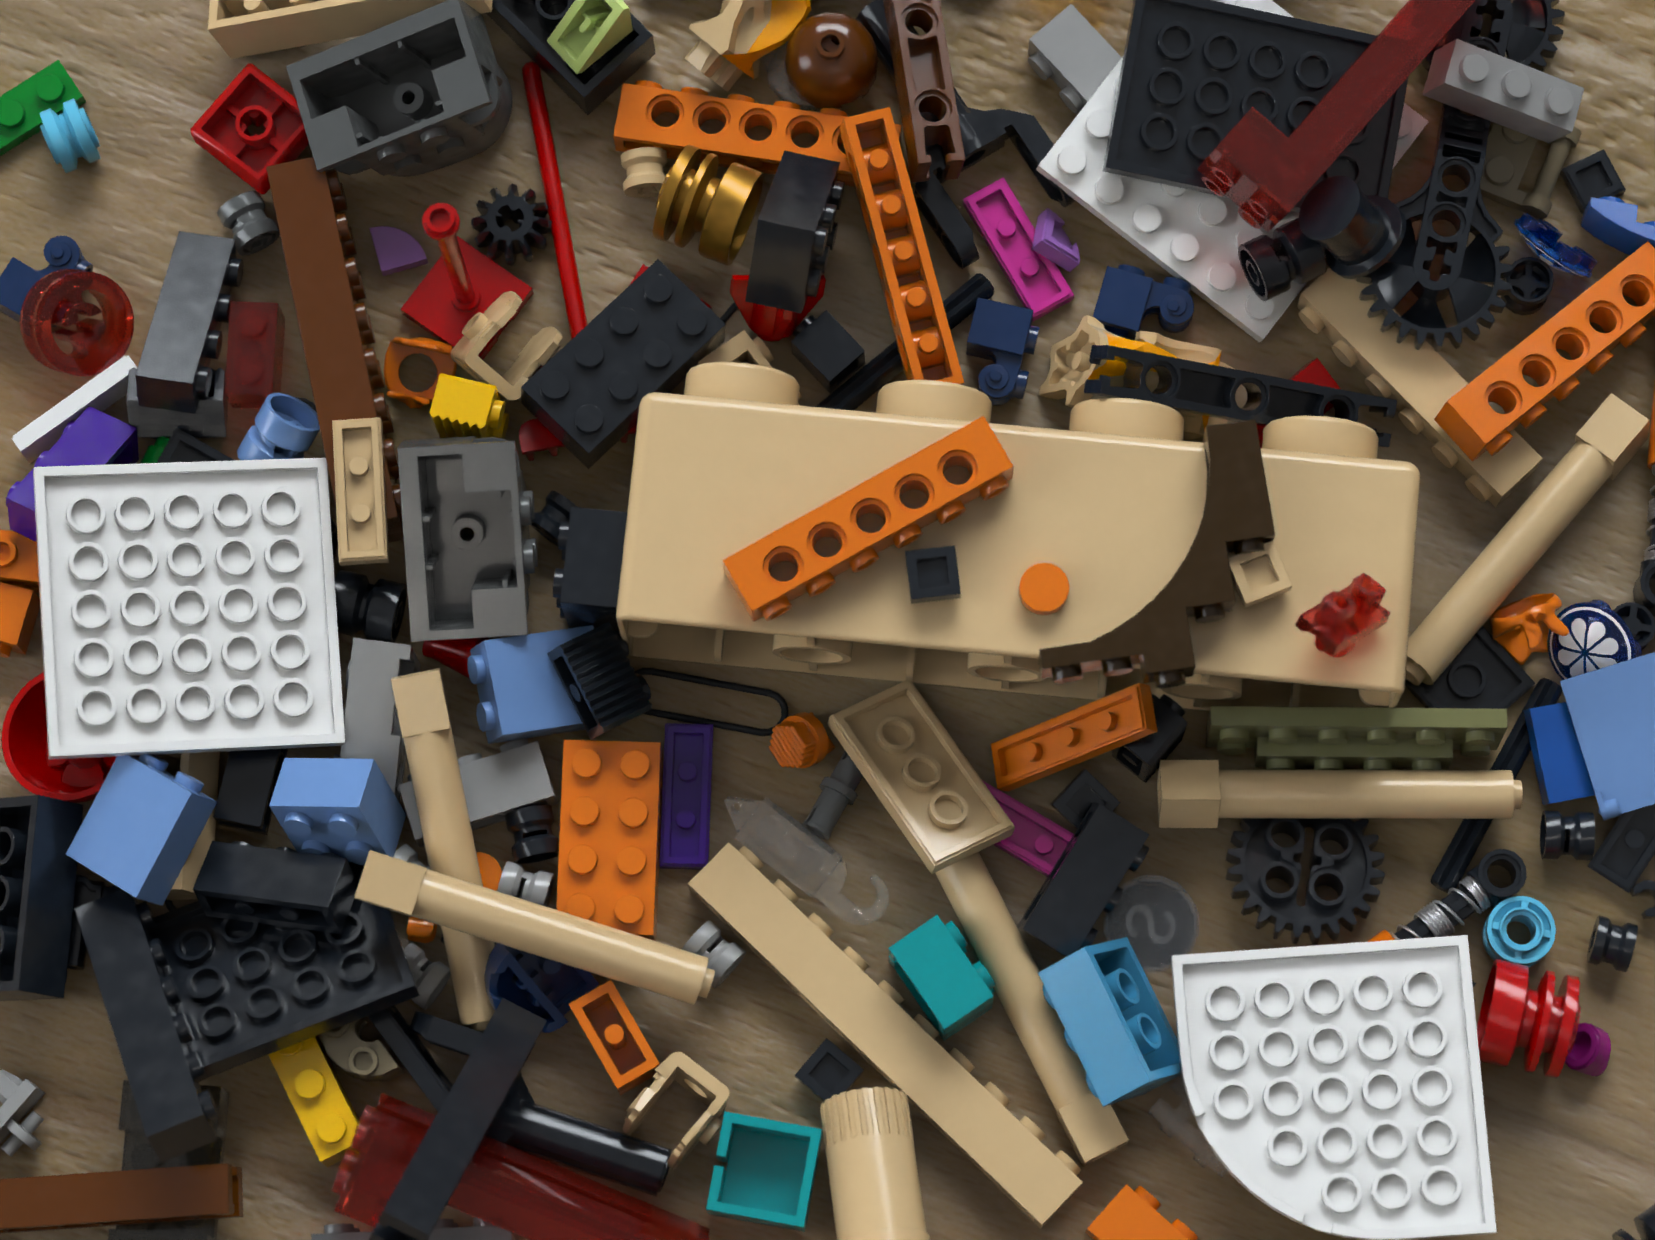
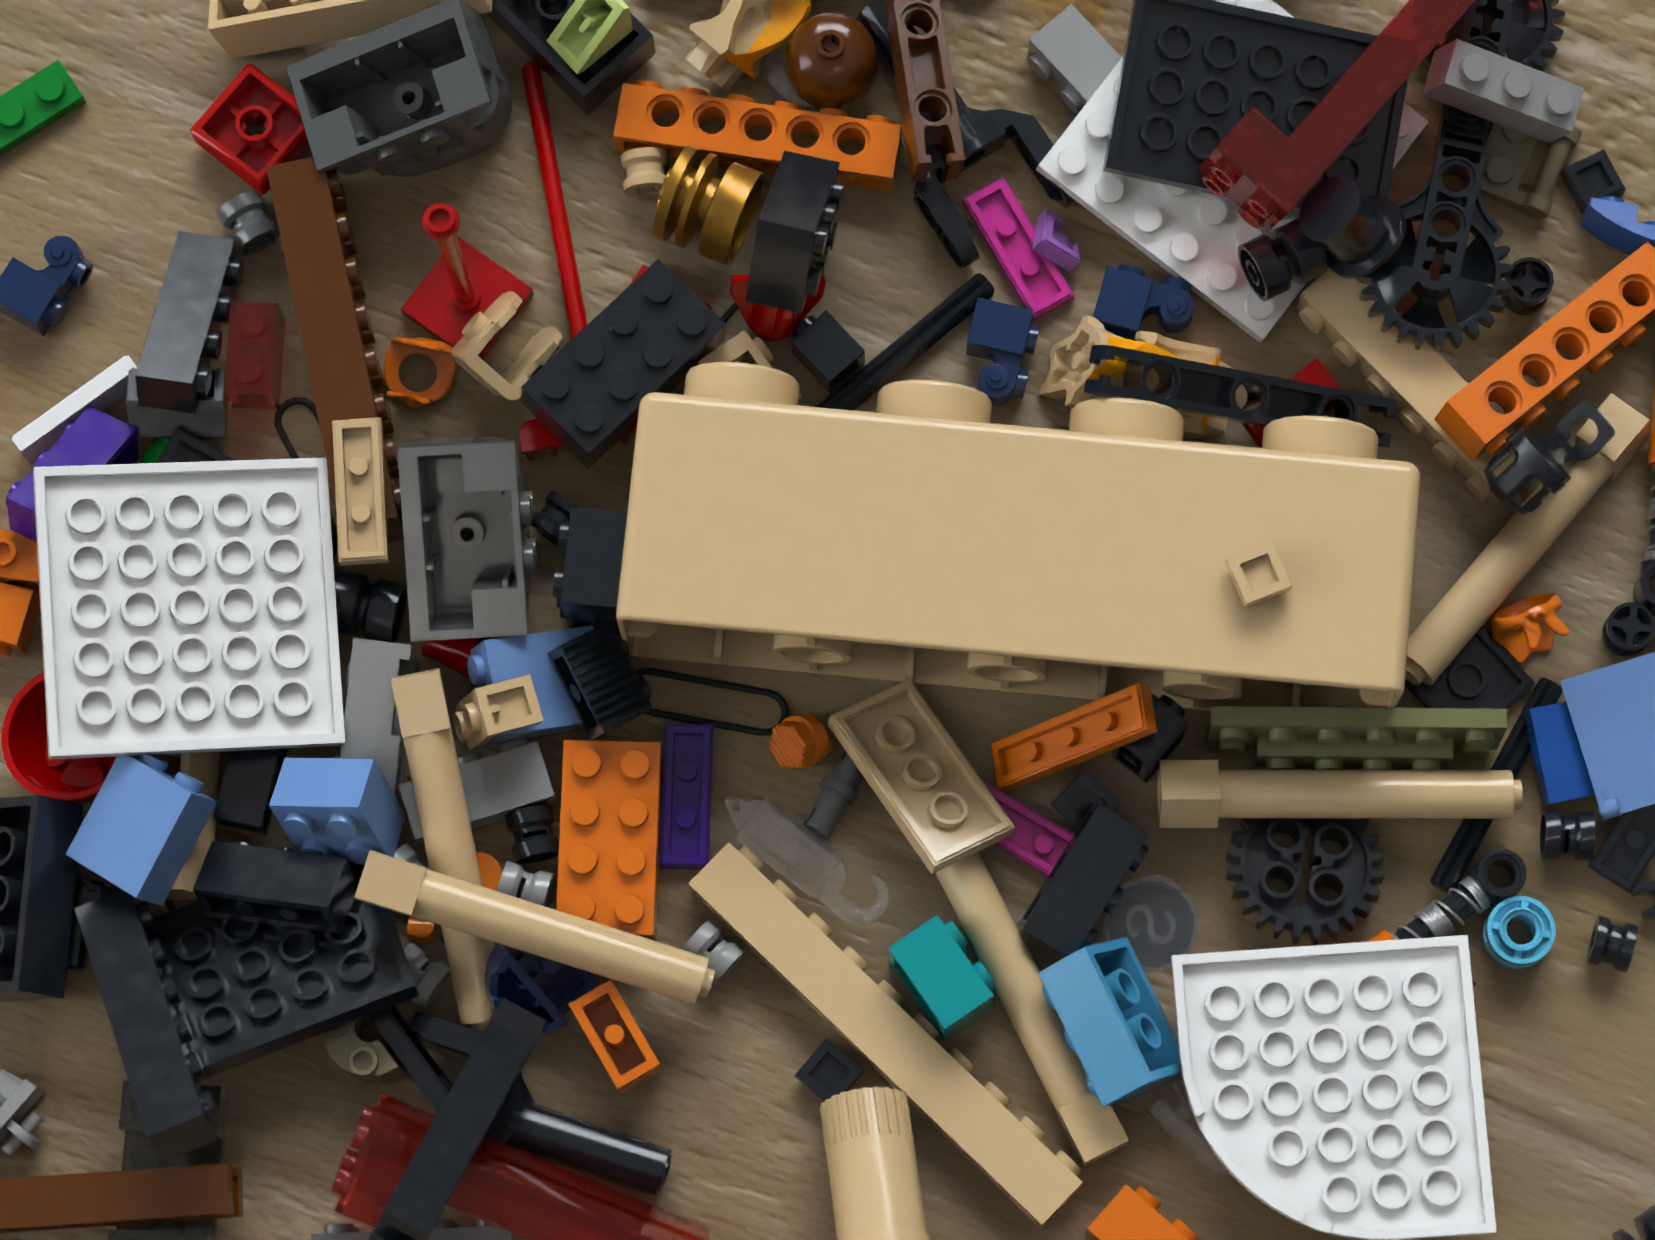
(57, 301): clear red wheel -> none
(70, 135): medium azure wheel -> none
(281, 430): medium blue wheel -> none
(317, 1098): yellow brick -> none
(396, 250): medium lavender tile -> none
(467, 409): yellow brick -> none
(497, 711): none -> tan bracket
(500, 237): black gear -> none
(696, 1081): tan piece -> none
(766, 1172): teal piece -> none
(899, 247): orange brick -> none
(933, 574): black plate -> none
(970, 446): orange brick -> none
(1044, 589): orange tile -> none
(1158, 636): dark brown arch -> none
(1345, 616): clear red hips -> none
(1527, 1018): red wheel -> none
(1543, 242): clear blue dish -> none
(1544, 459): none -> black piece
(1590, 1050): magenta tile -> none
(1594, 640): dish -> none

